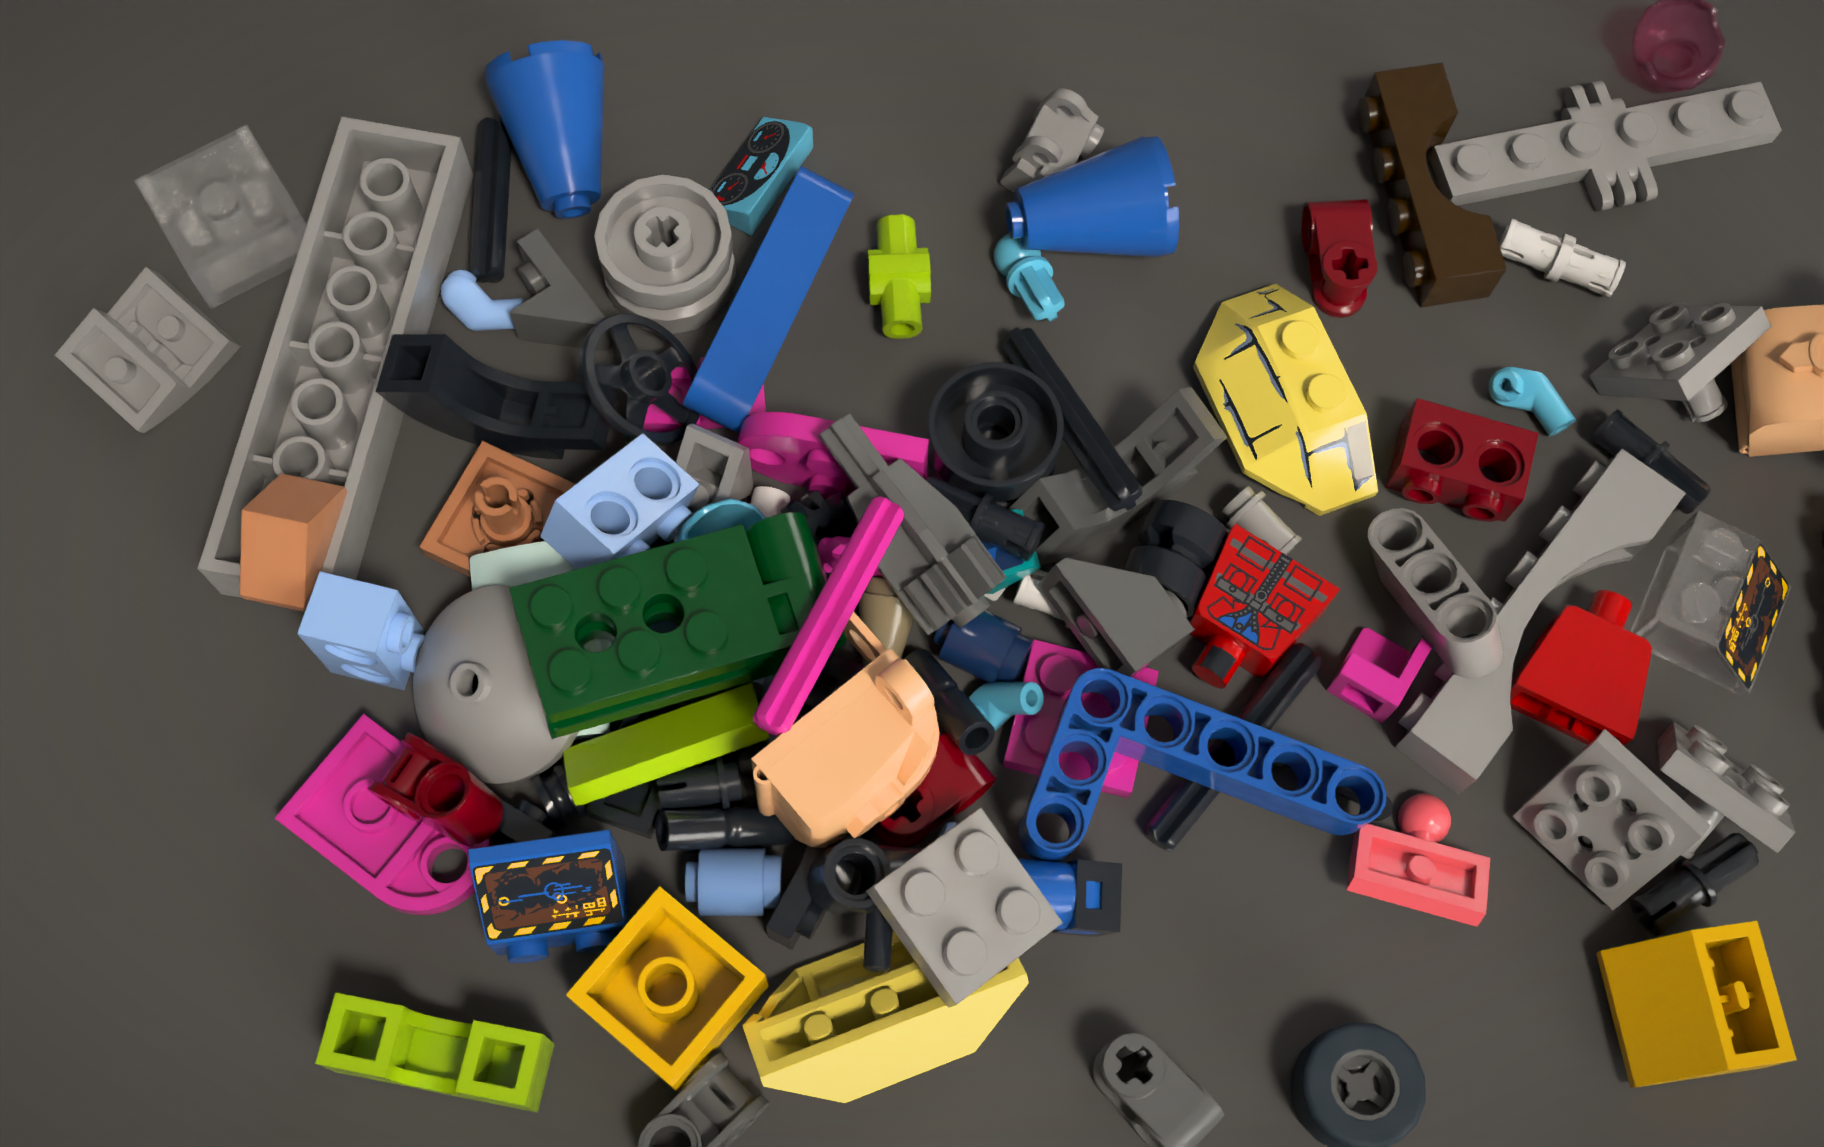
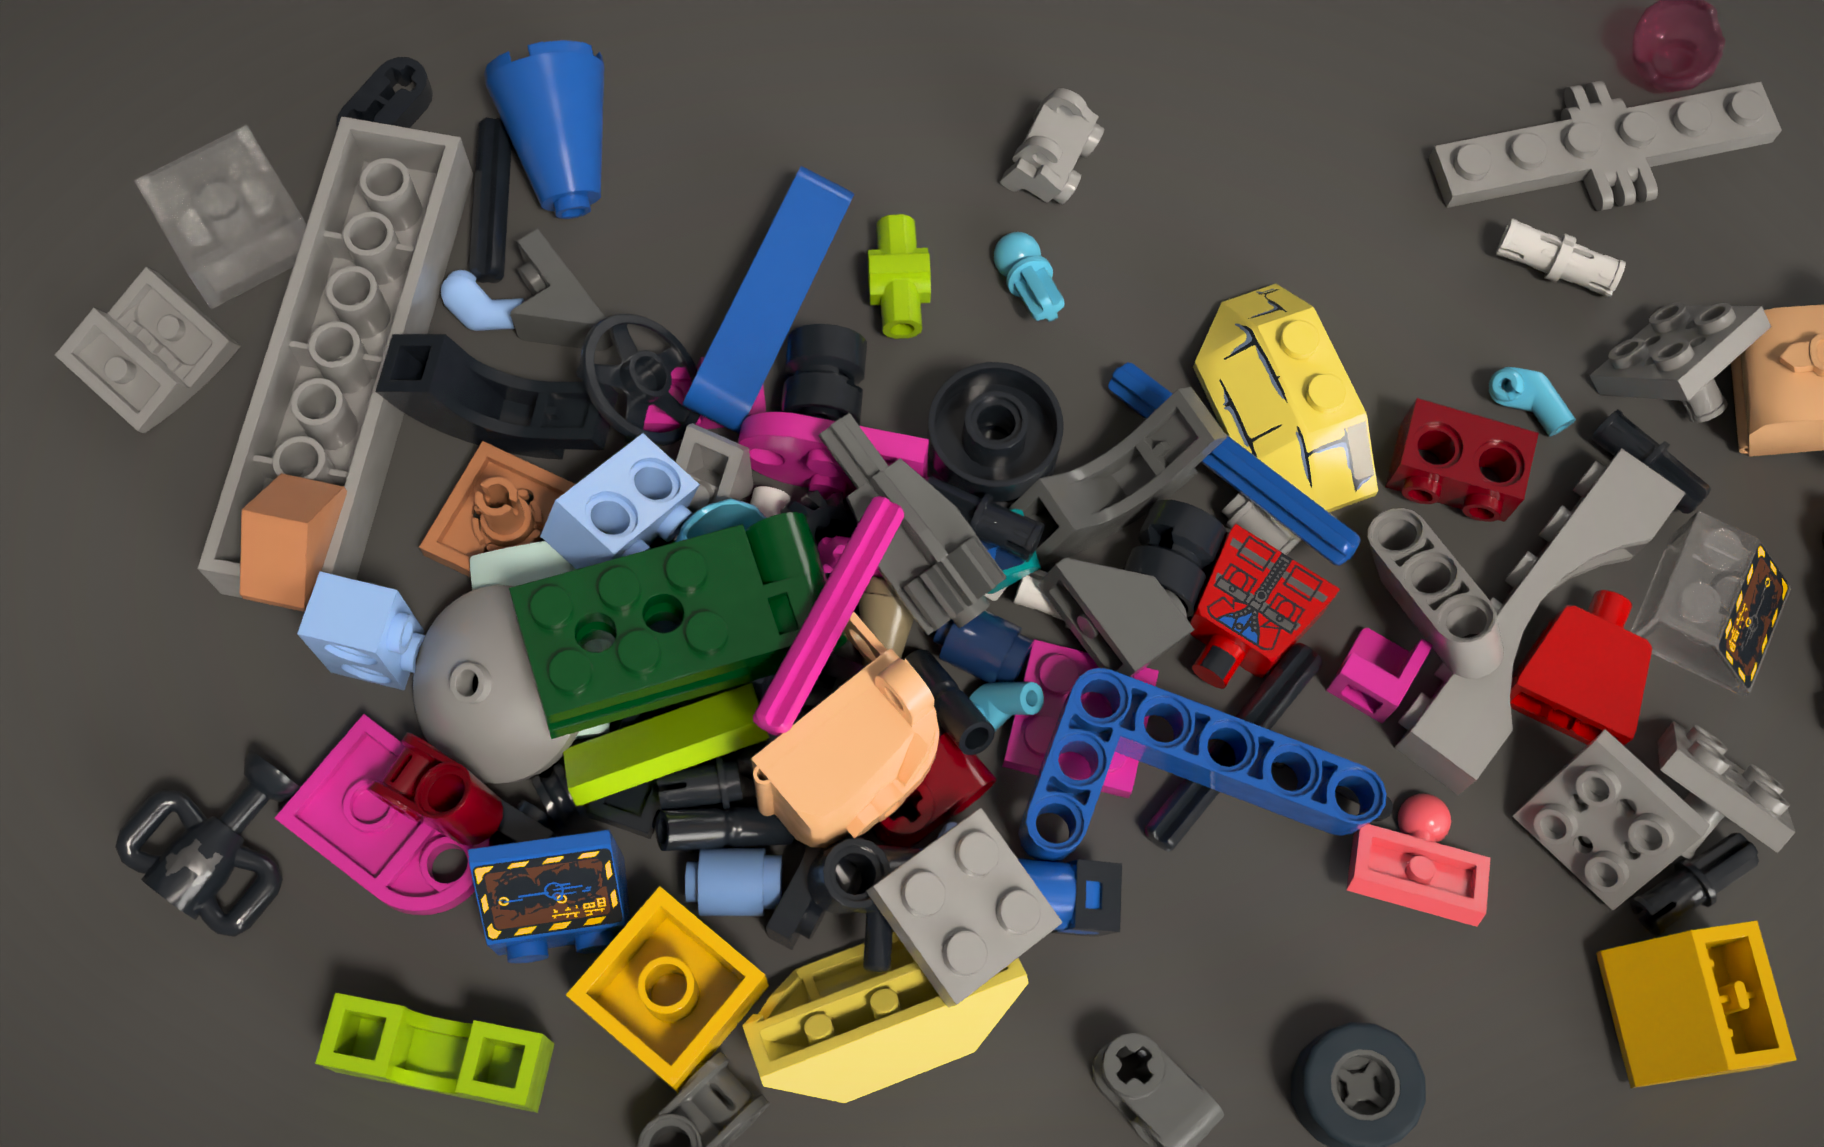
(209, 850): none -> black piece
(380, 103): none -> black beam
(666, 252): light grey wheel -> none
(762, 171): slope -> none
(824, 372): none -> black wheel
(1081, 430): black axle -> none
(1101, 205): blue cone -> none
(1249, 475): none -> blue axle
(1339, 254): dark red piece -> none
(1446, 249): dark brown arch -> none

